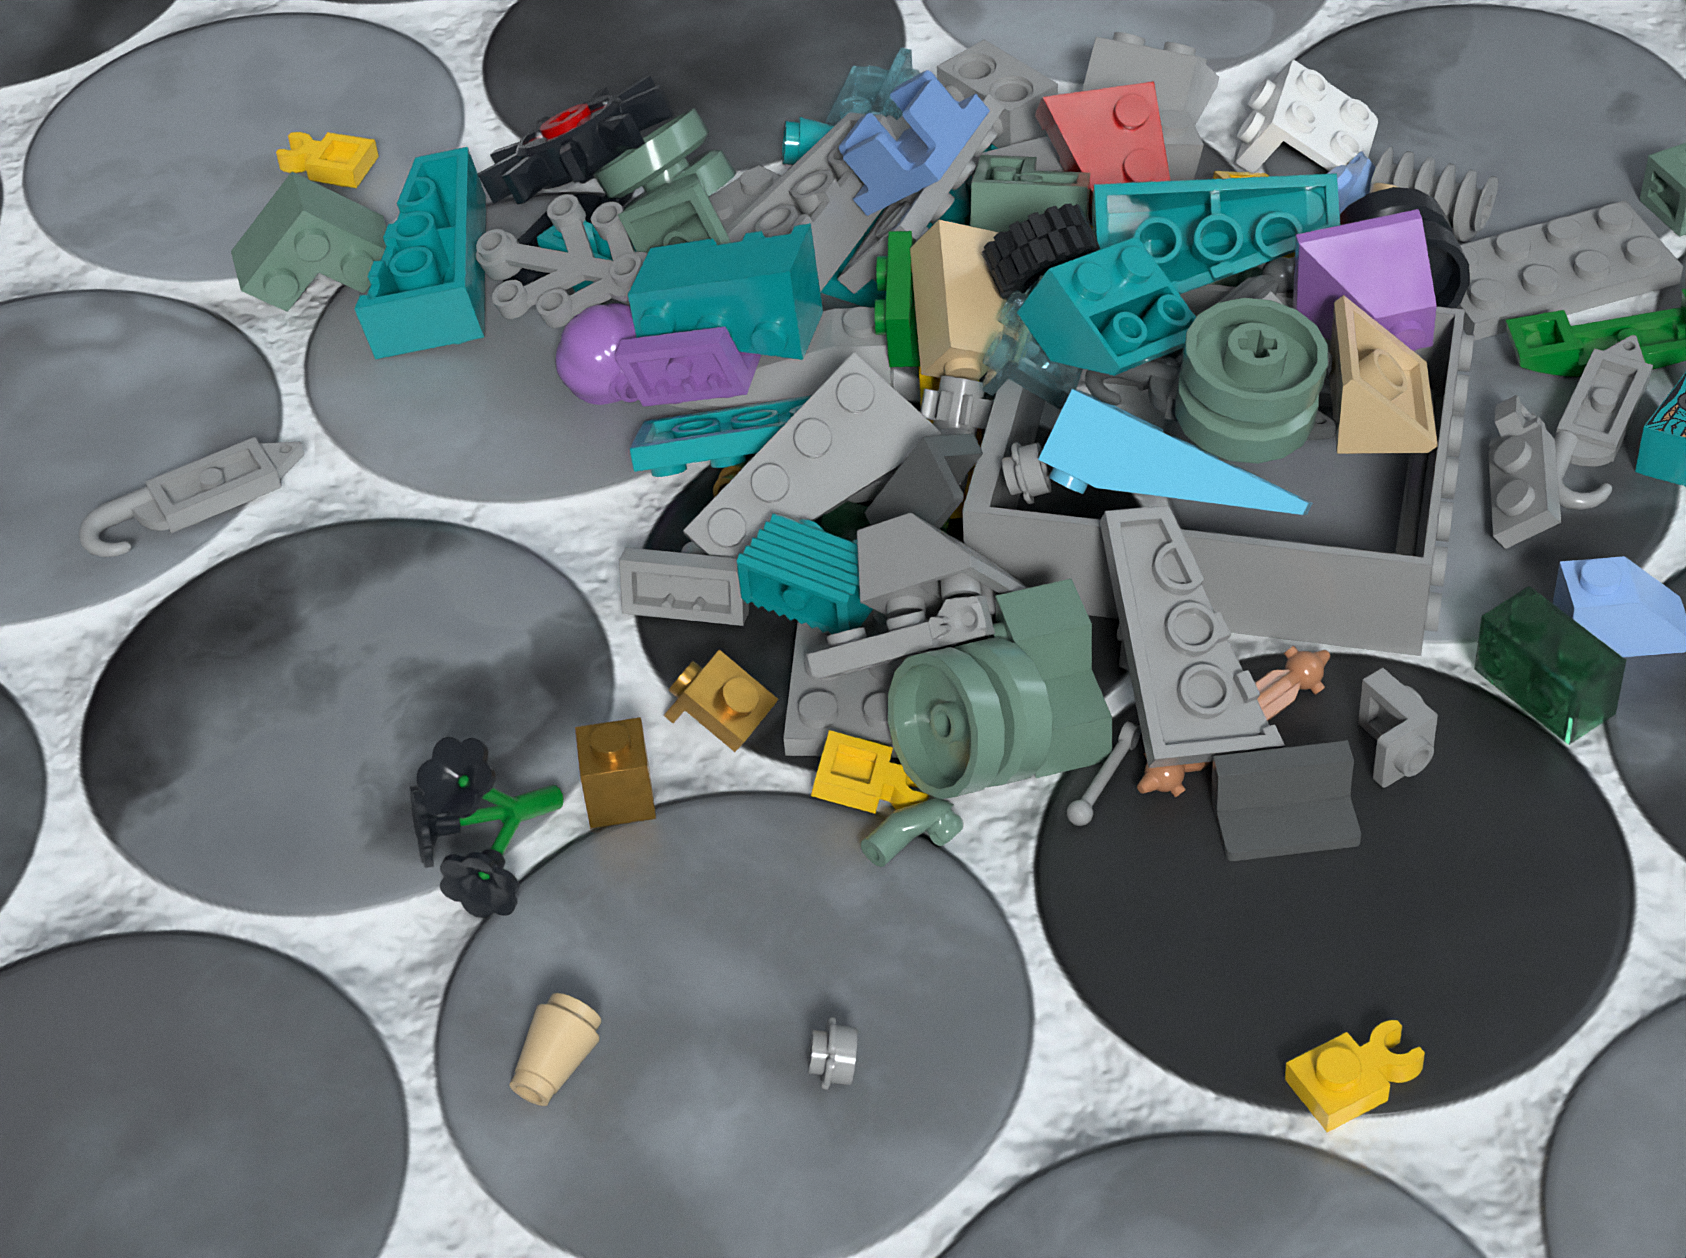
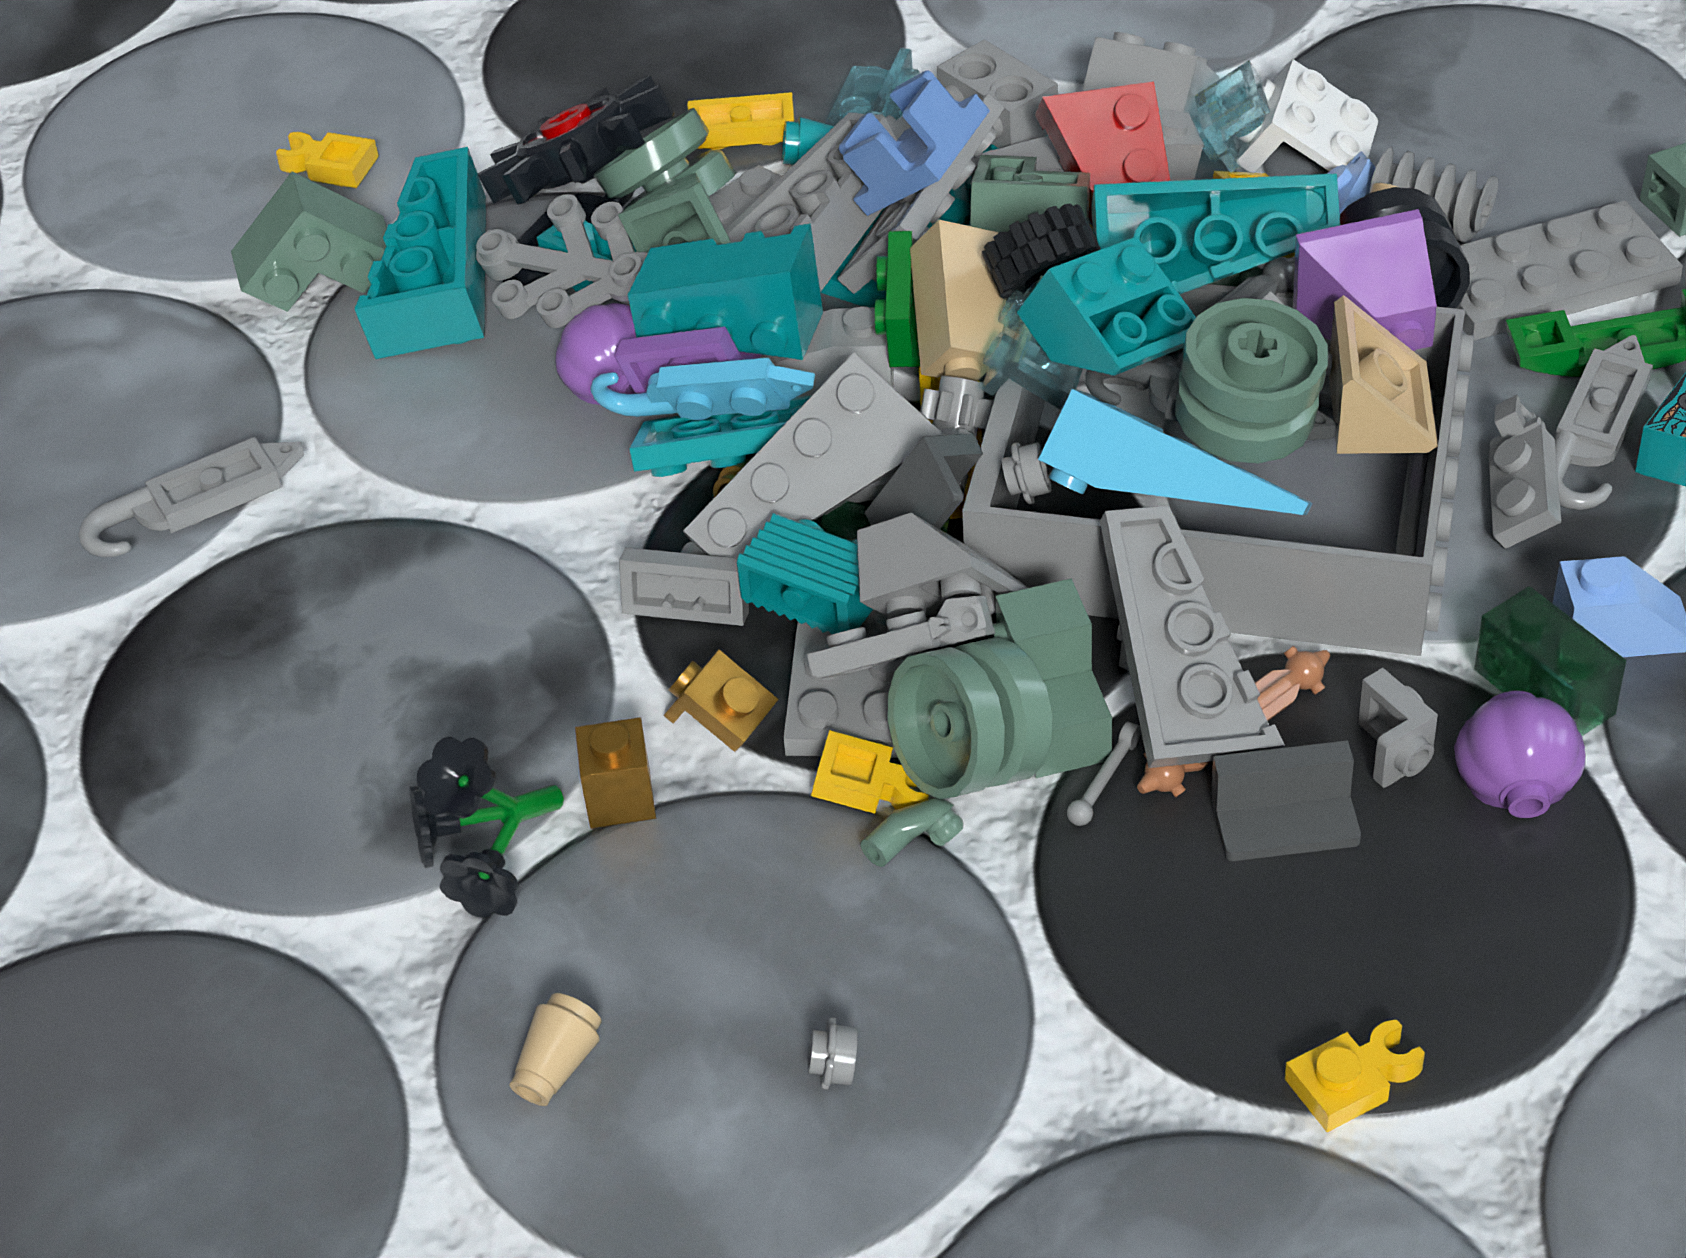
(708, 390): none -> medium azure plate
(744, 119): none -> yellow plate
(1230, 108): none -> clear light blue bracket
(1520, 753): none -> medium lavender plant

